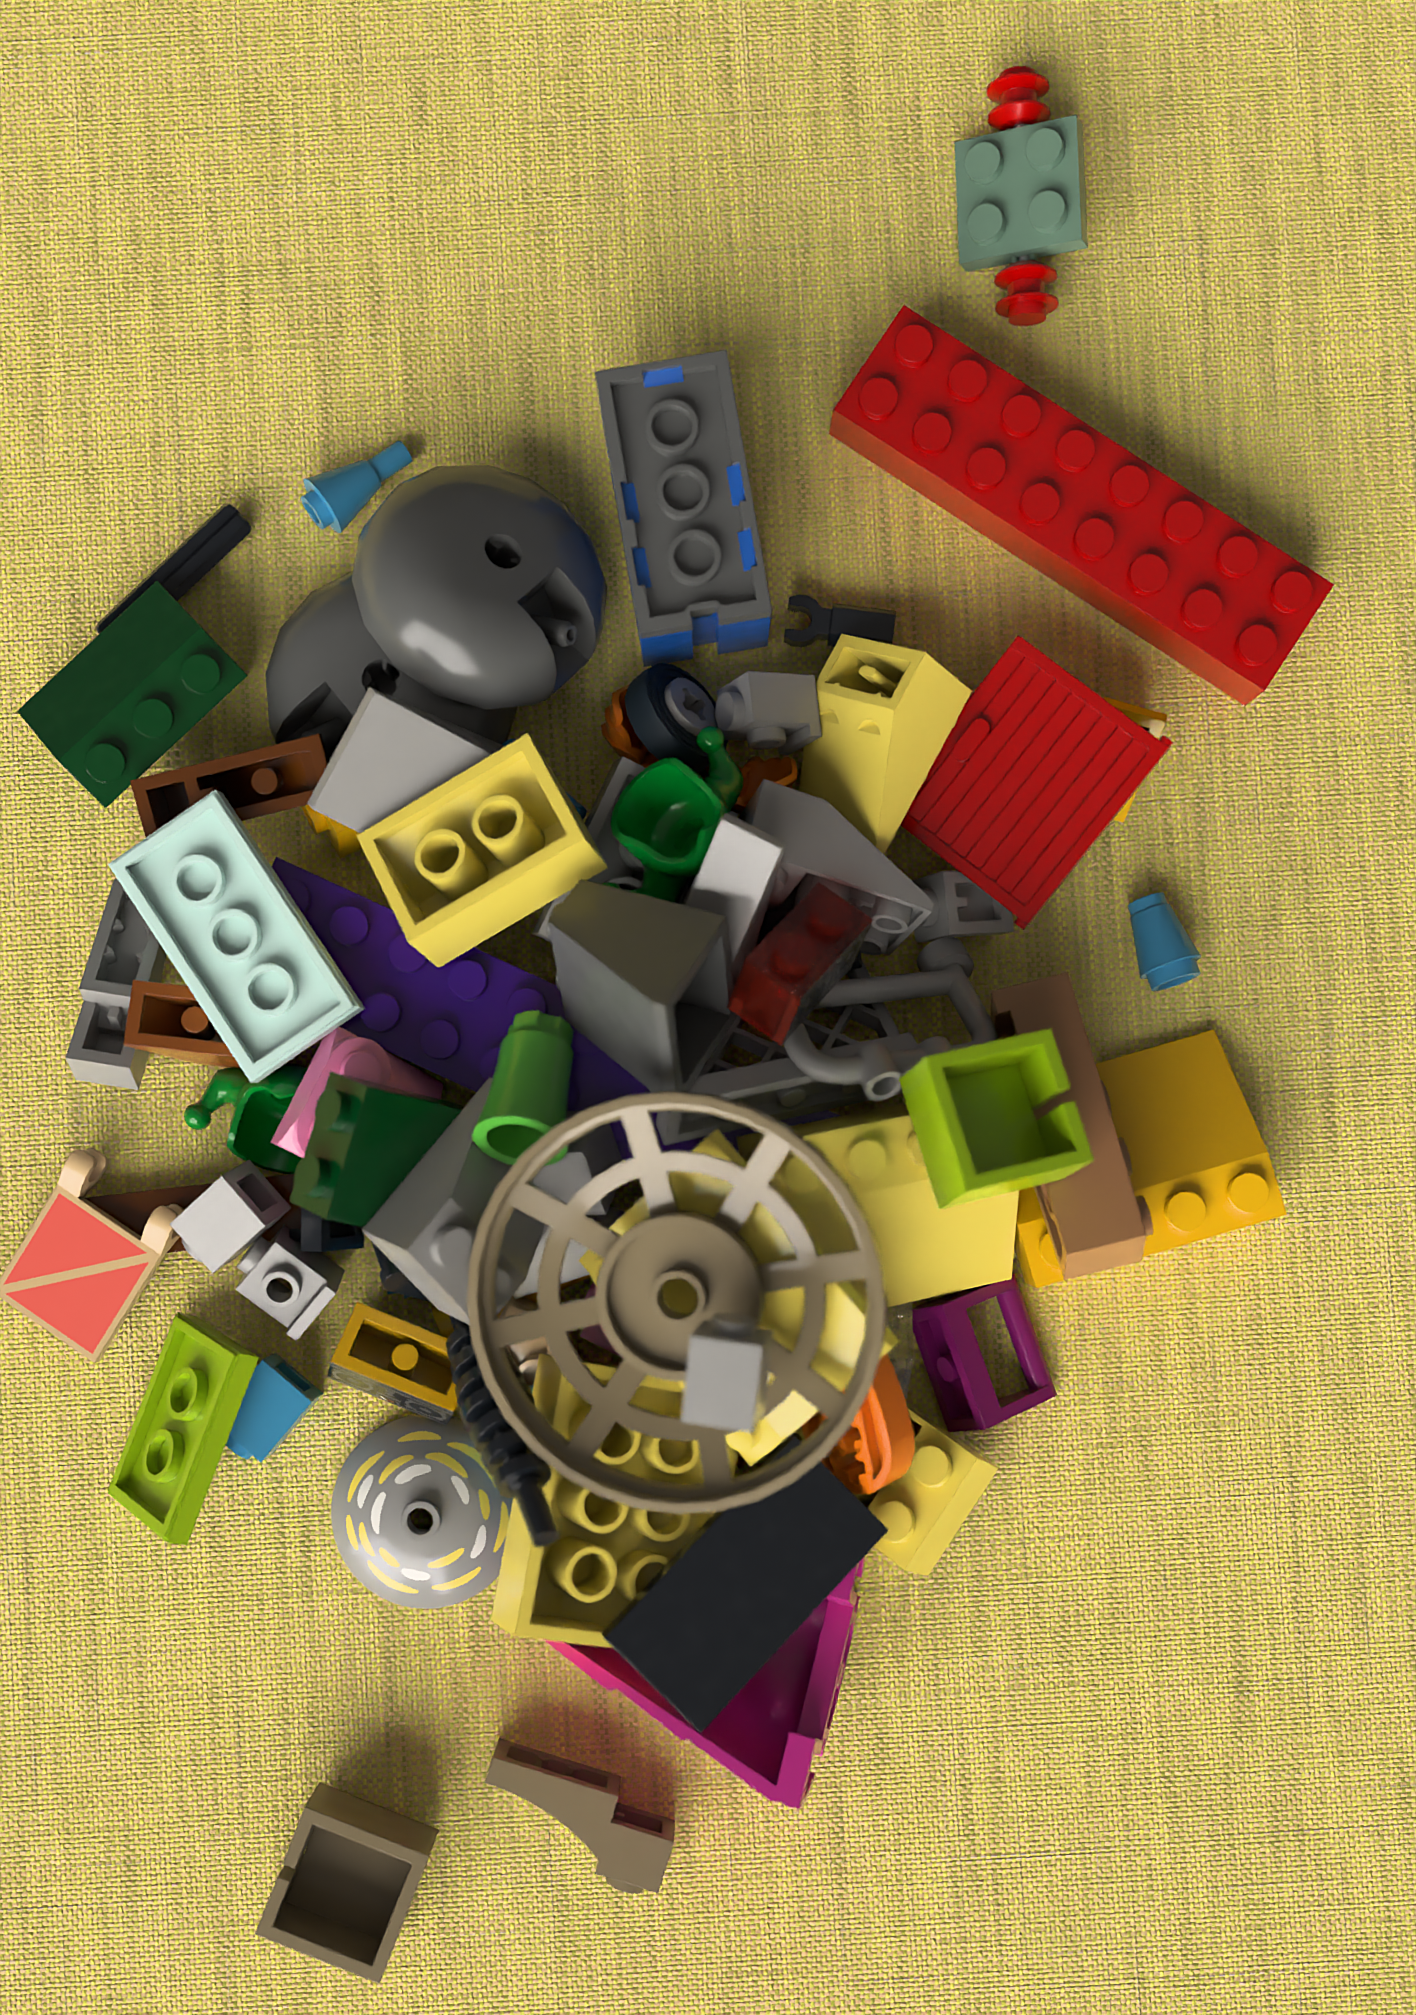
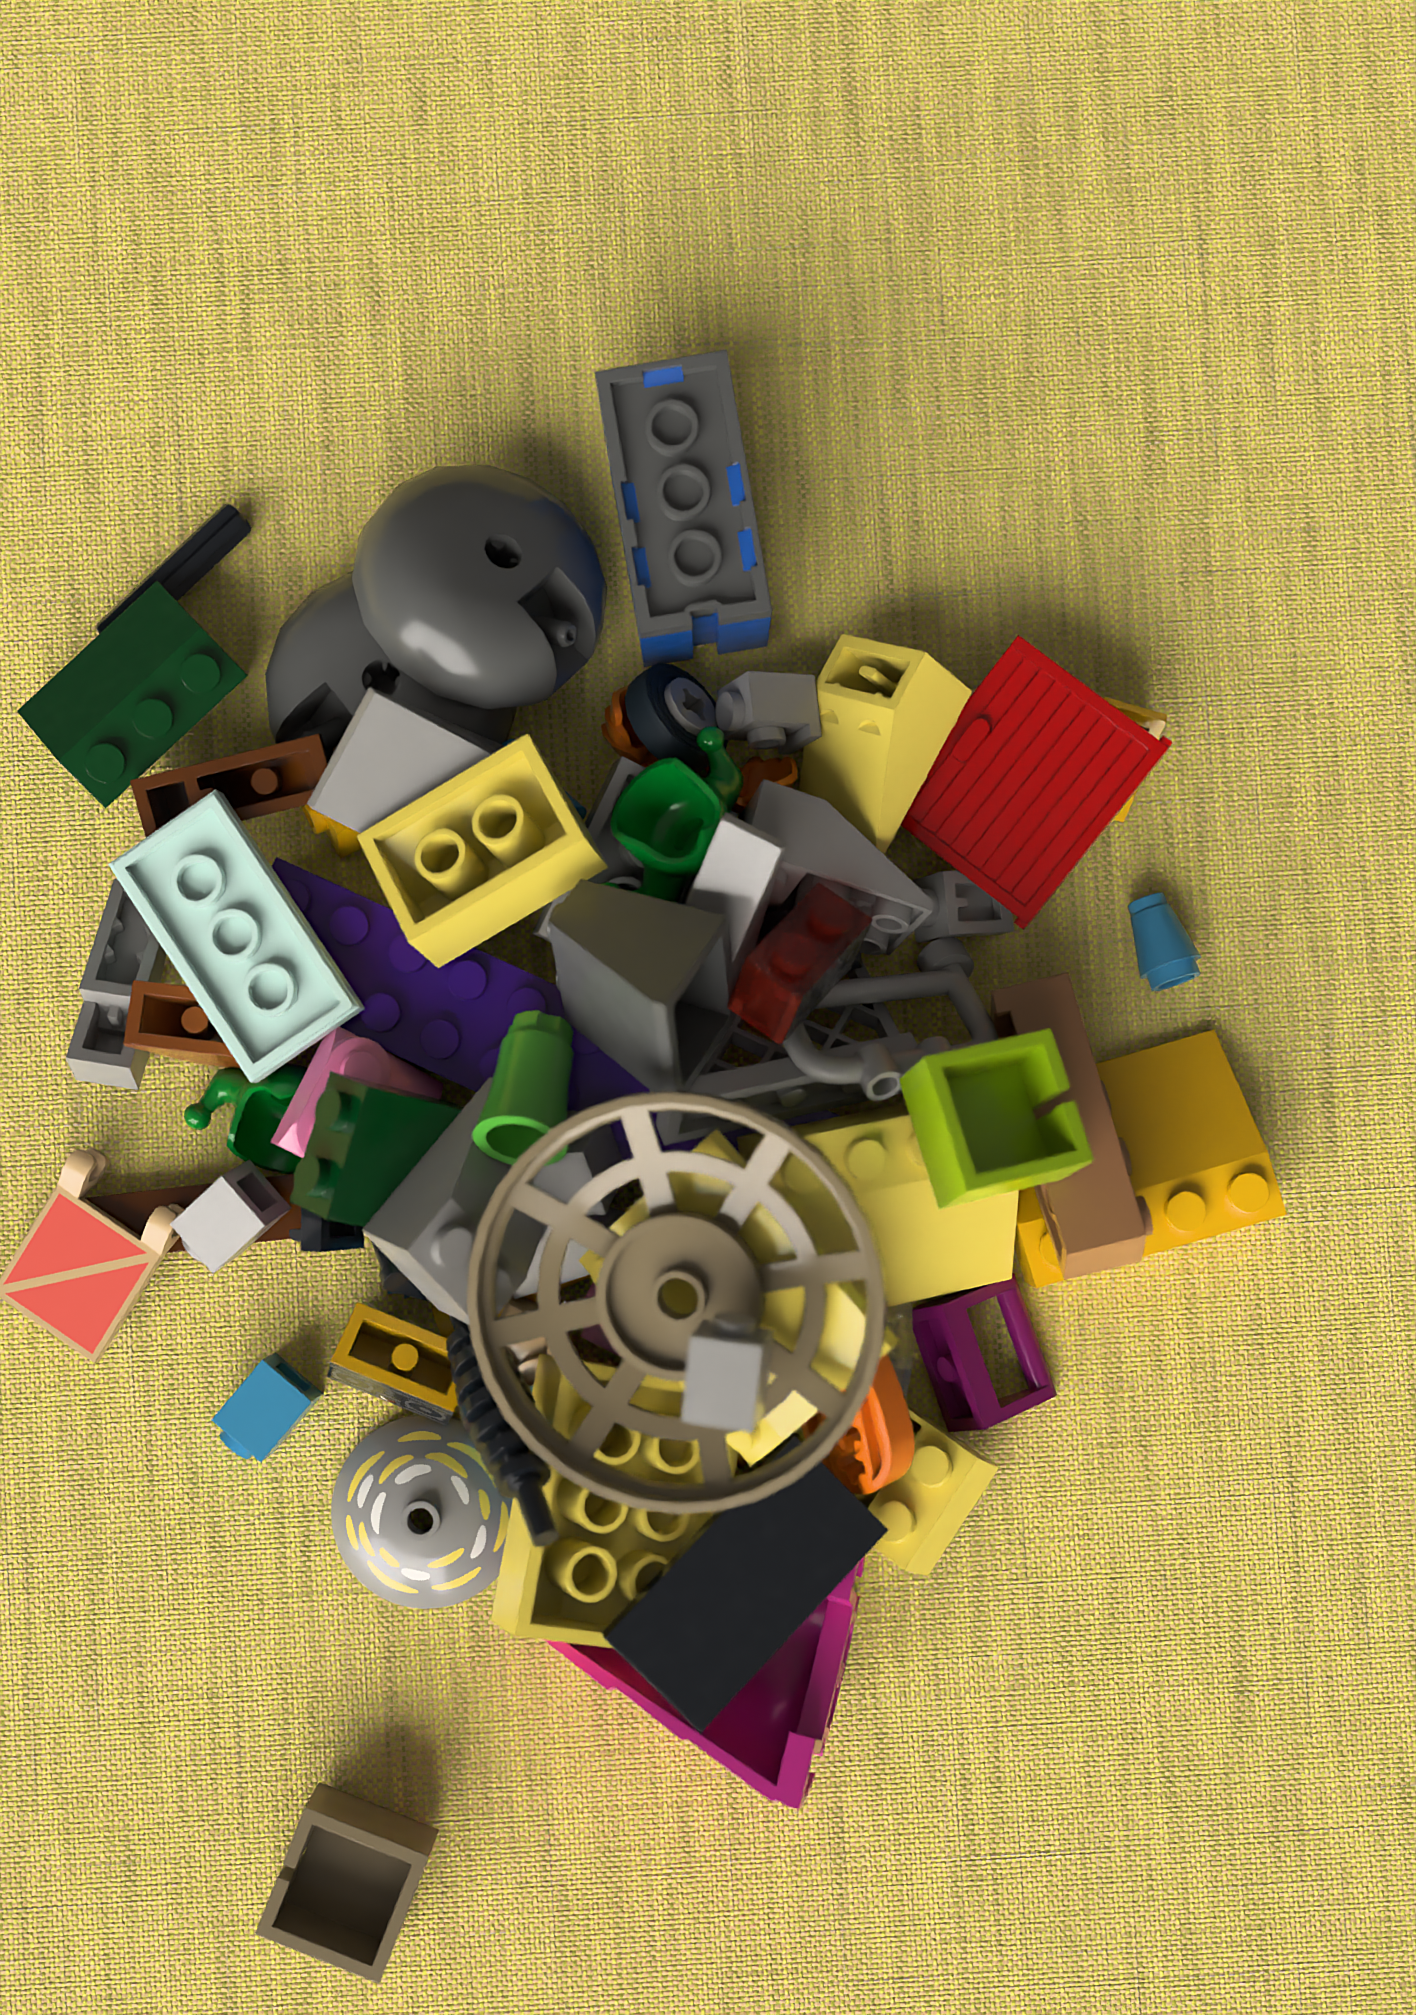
(182, 1427): lime tile -> none
(310, 1273): light grey brick -> none
(341, 493): dark azure cone -> none
(627, 1841): dark tan slope -> none
(841, 619): black bar -> none
(1021, 194): sand green plate -> none
(1077, 507): red brick -> none

